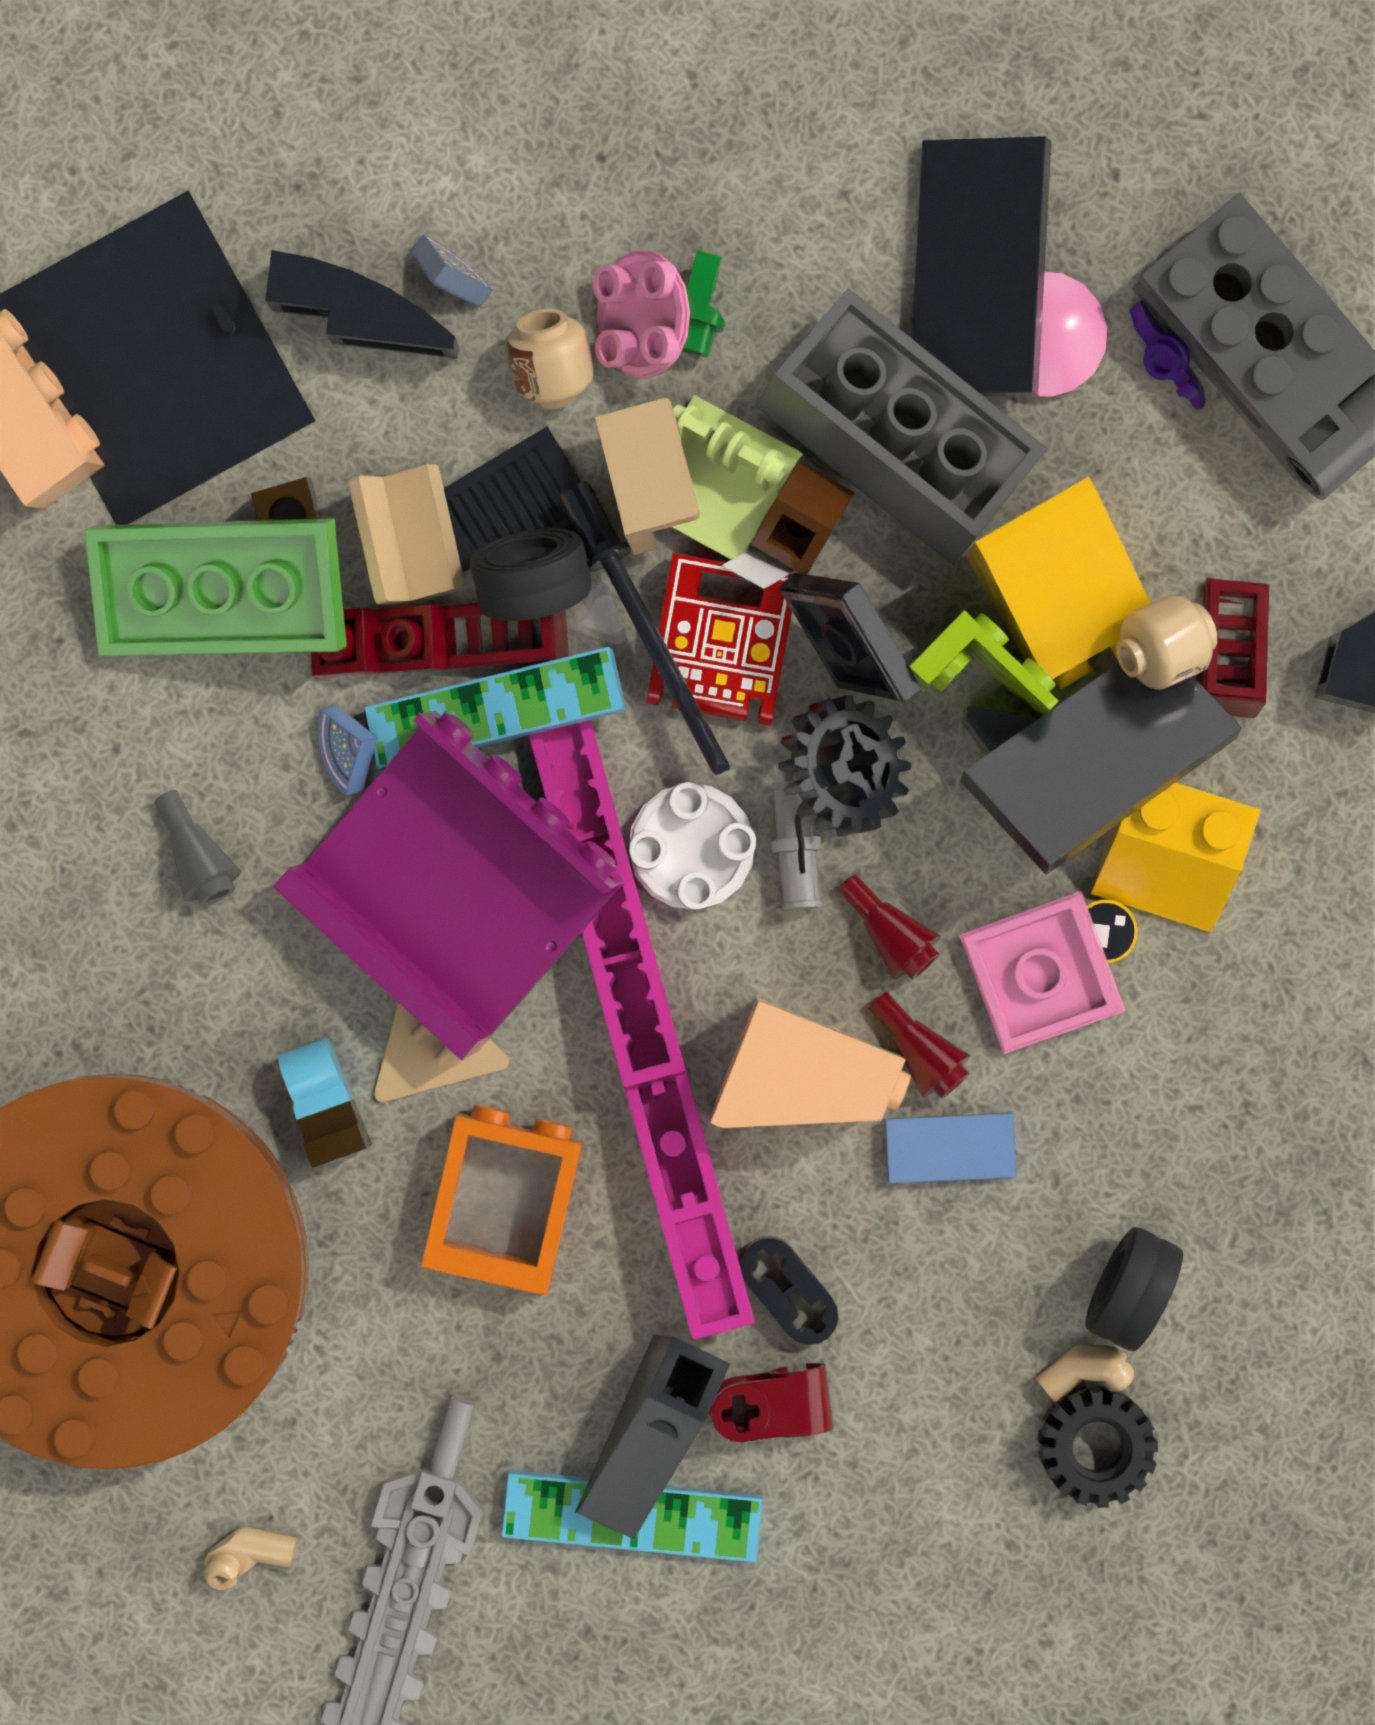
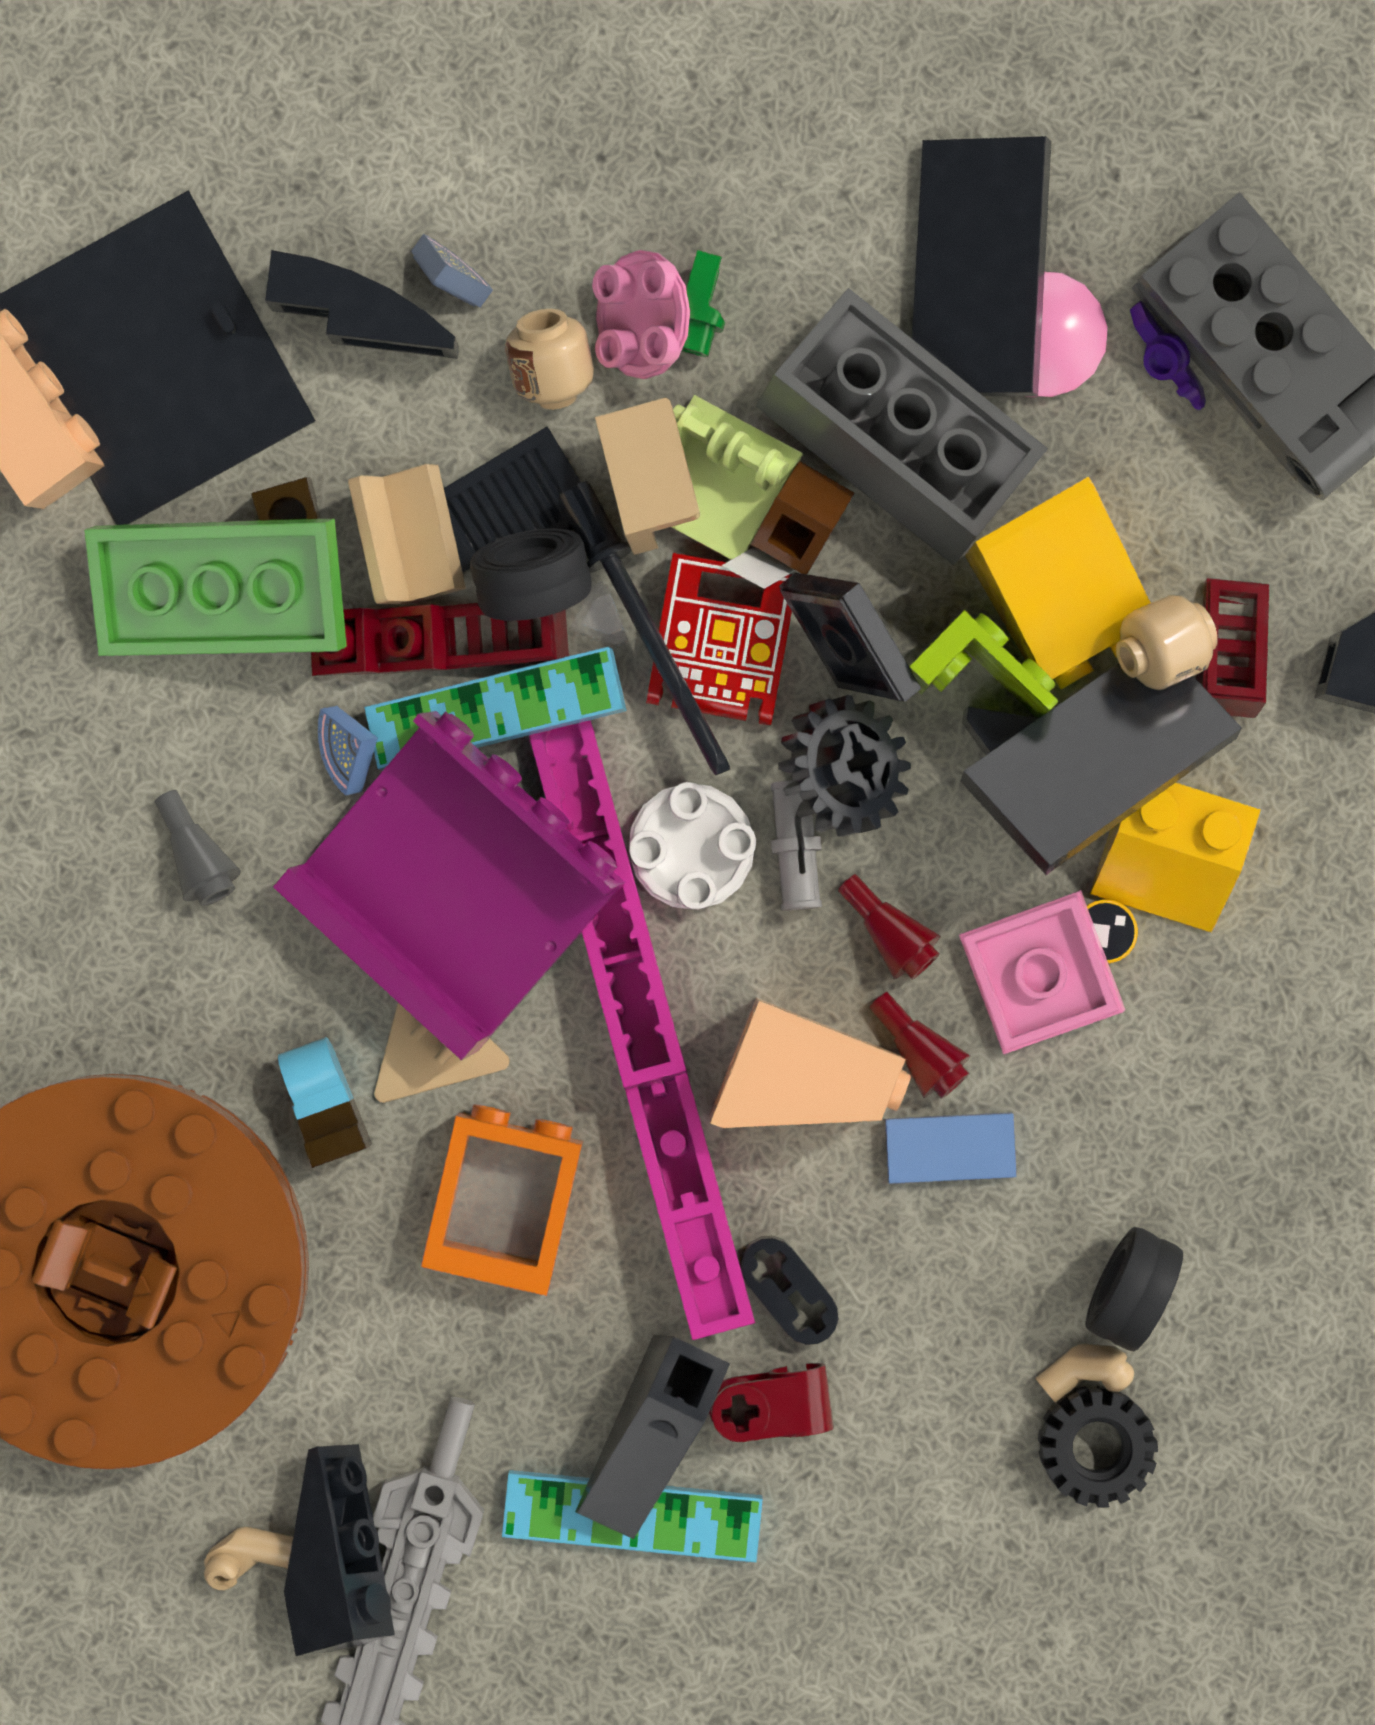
(335, 1566): none -> black slope

